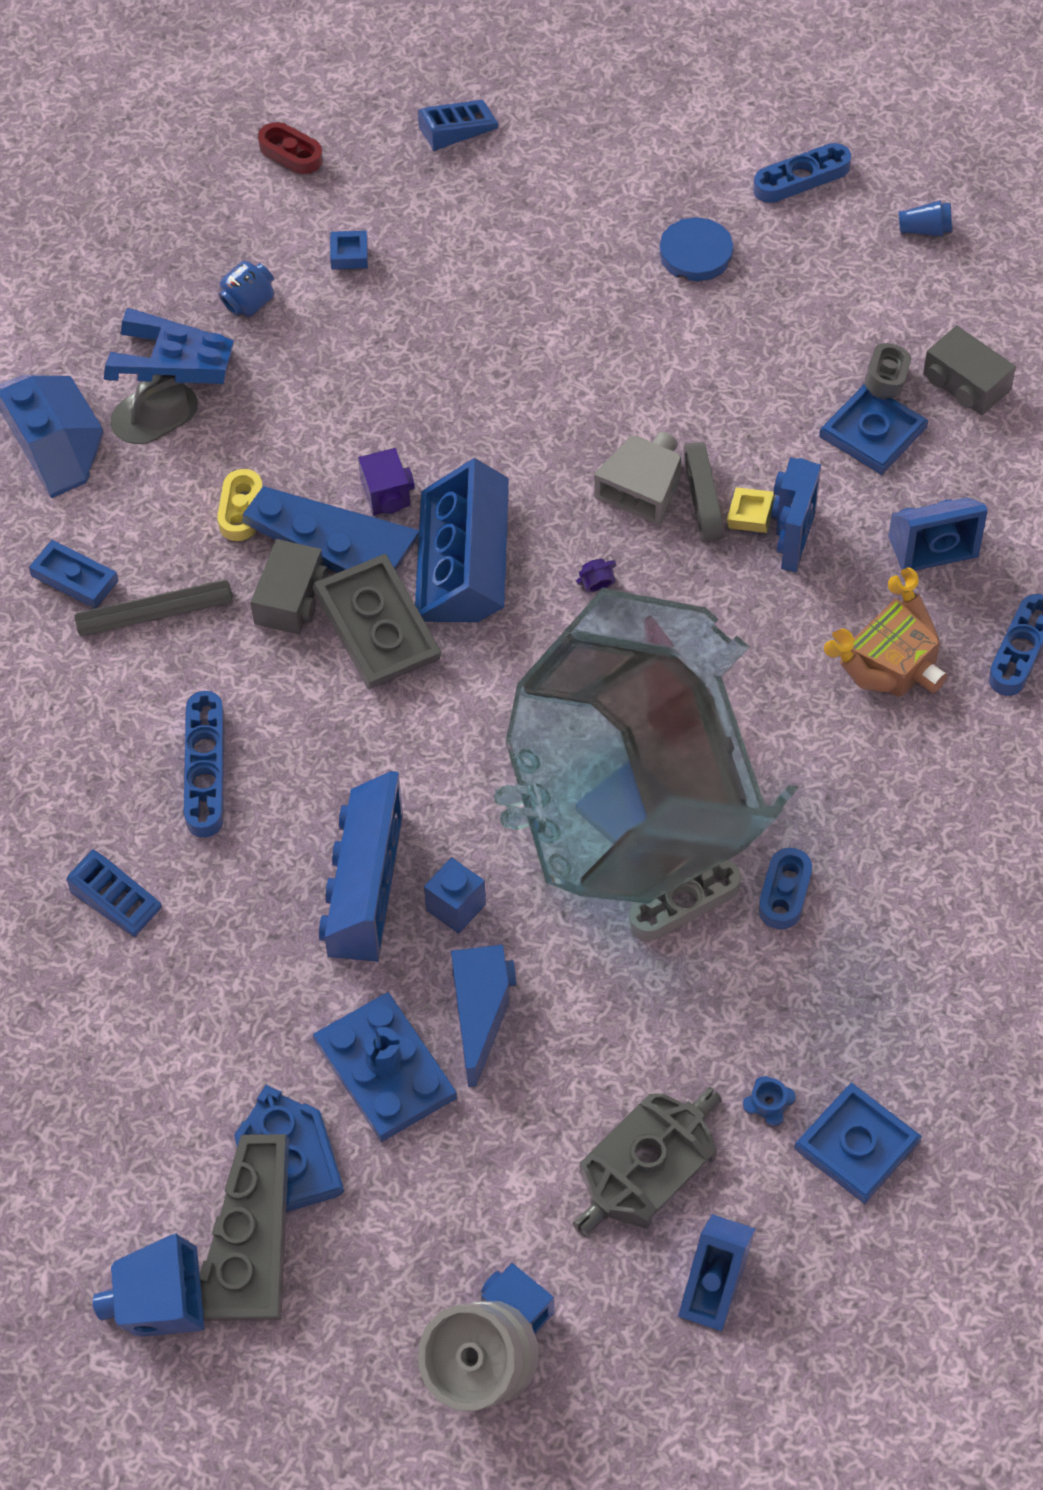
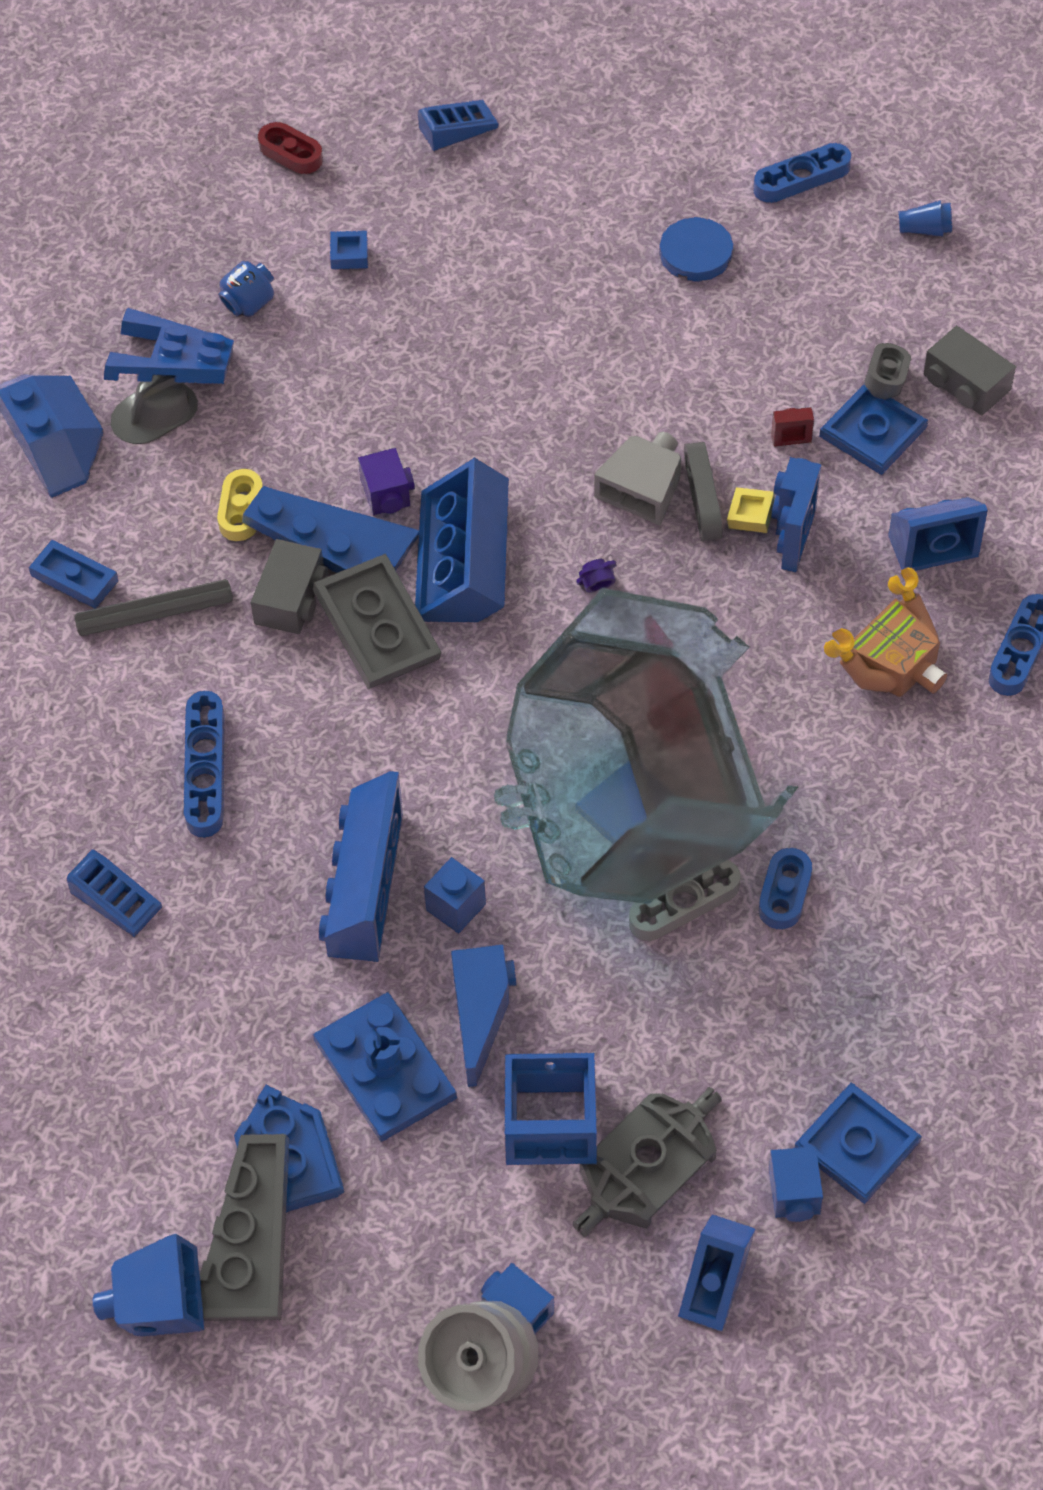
(550, 1140): none -> blue window
(769, 1088): blue plate -> none
(792, 426): none -> dark red plate
(795, 1183): none -> blue brick

